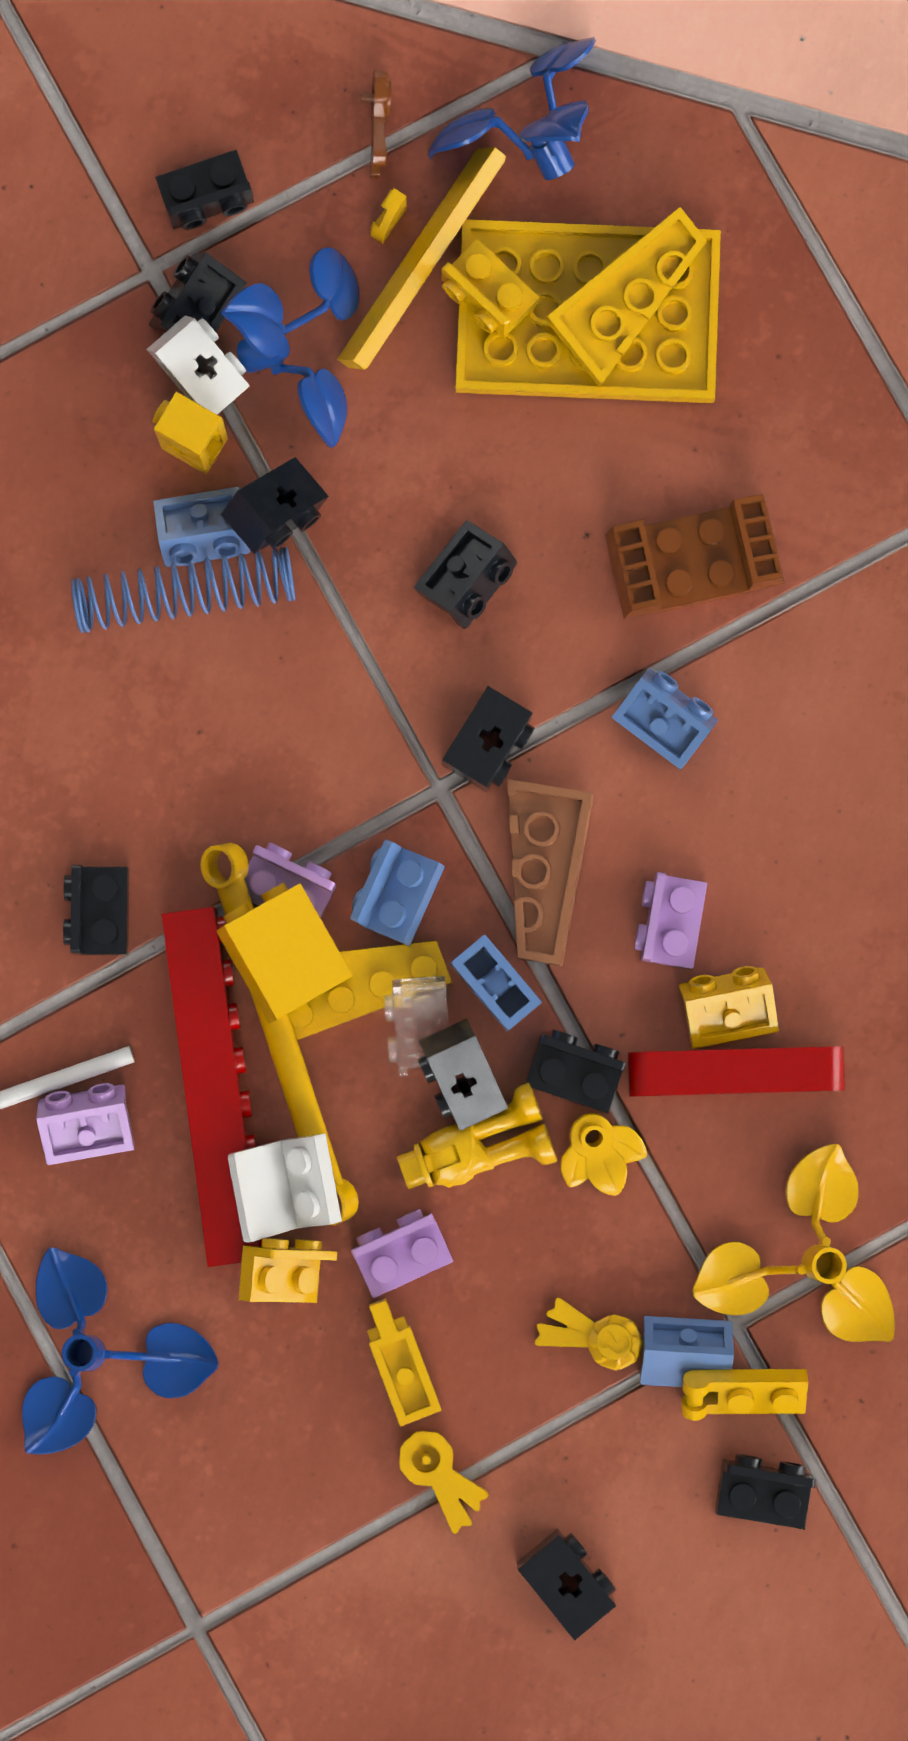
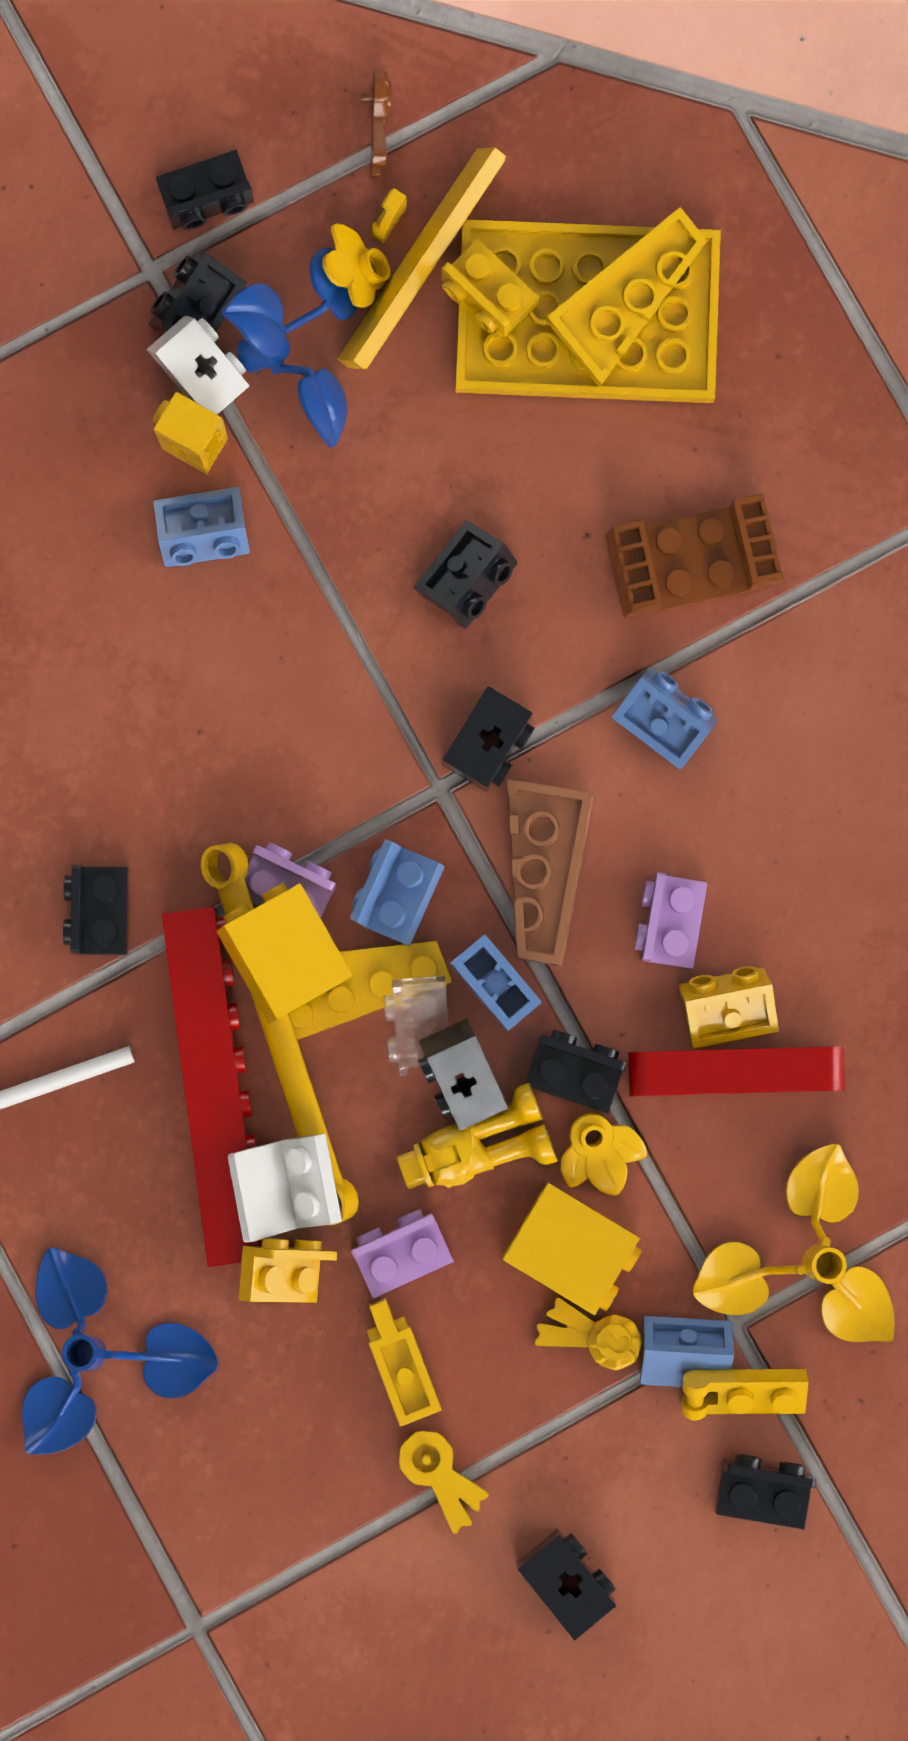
(84, 1123): lavender bracket -> none
(85, 622): medium blue piece -> none
(275, 506): black brick -> none
(355, 266): none -> yellow plate
(545, 134): blue plant -> none
(572, 1249): none -> yellow brick

